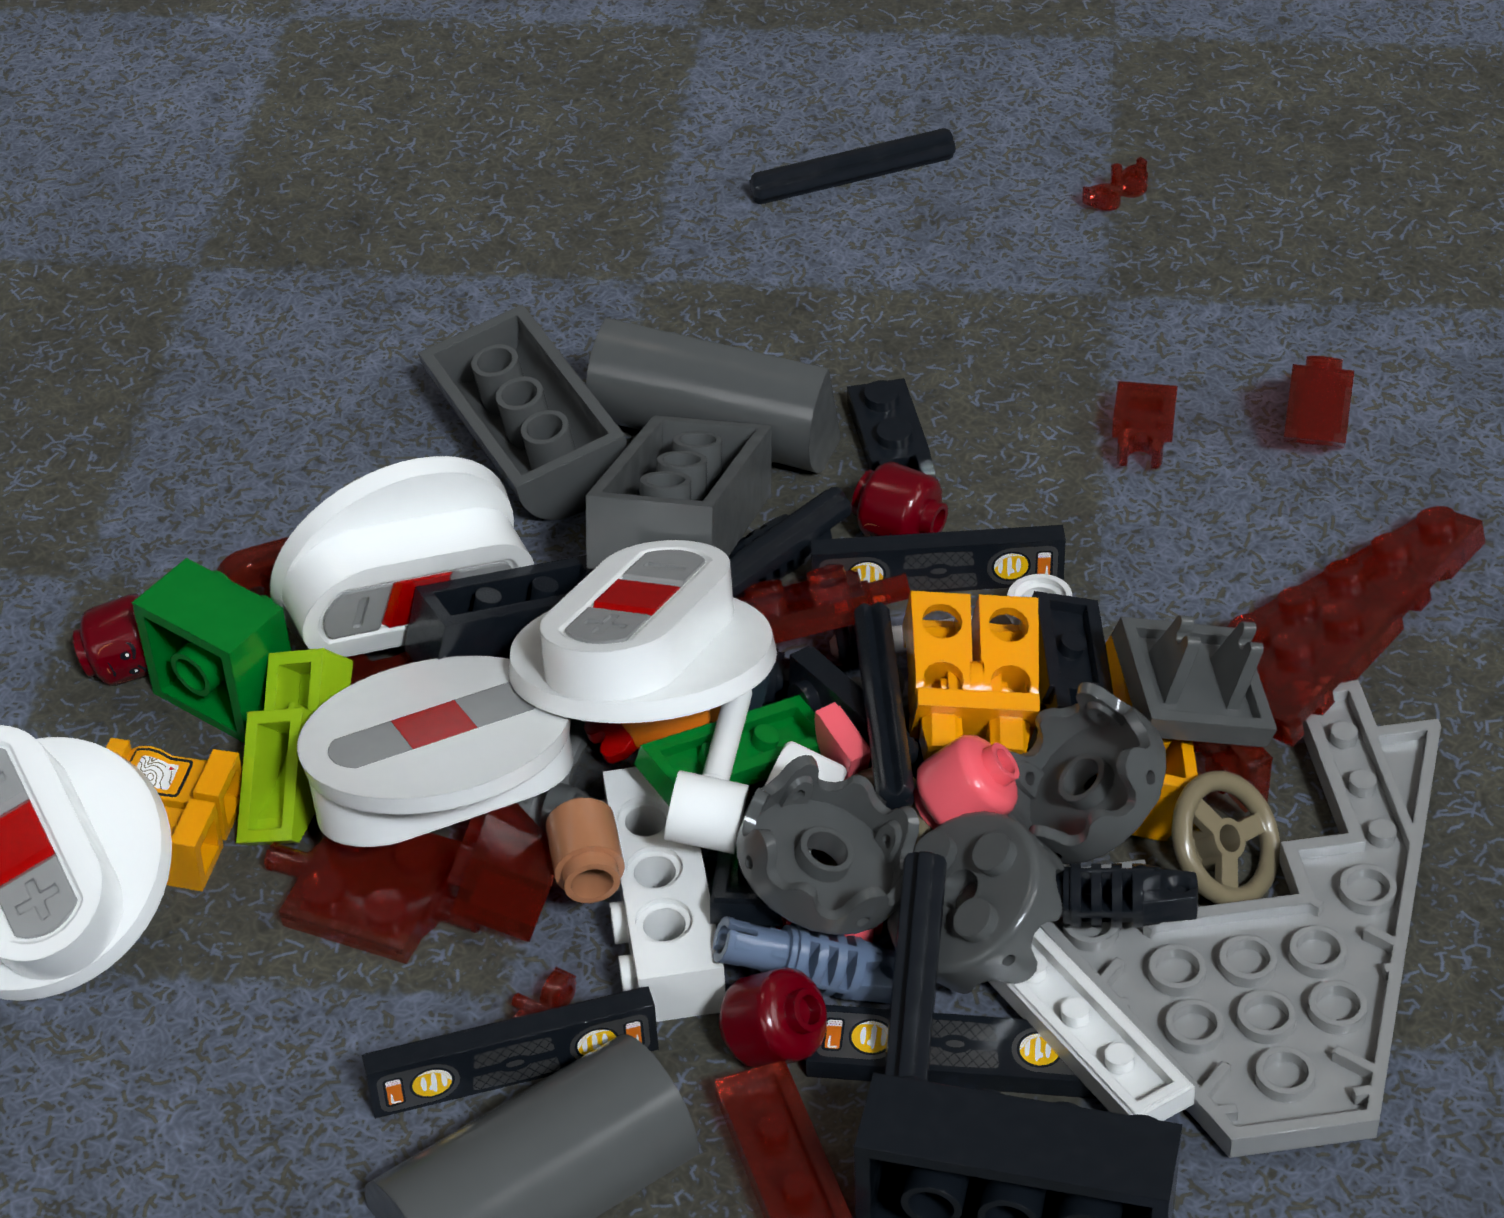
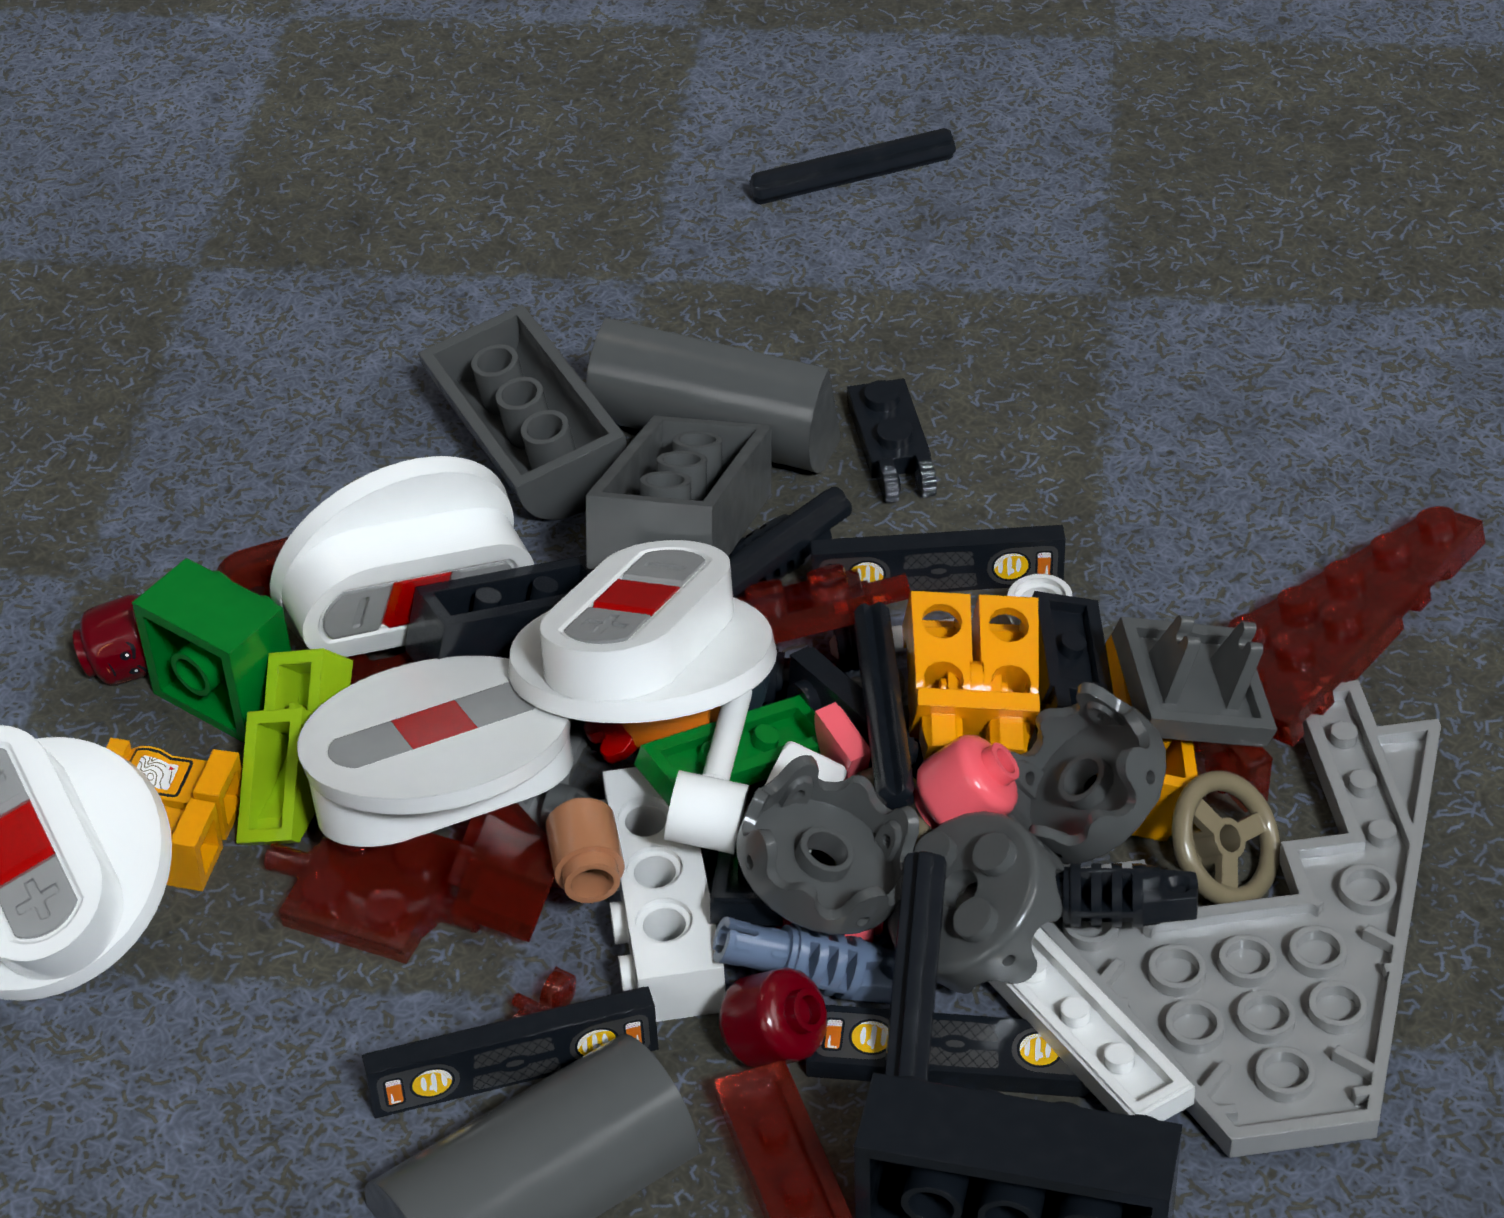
(898, 502): dark red head -> none
(1128, 183): clear red piece -> none
(1143, 419): clear red plate -> none
(1319, 402): clear red slope -> none

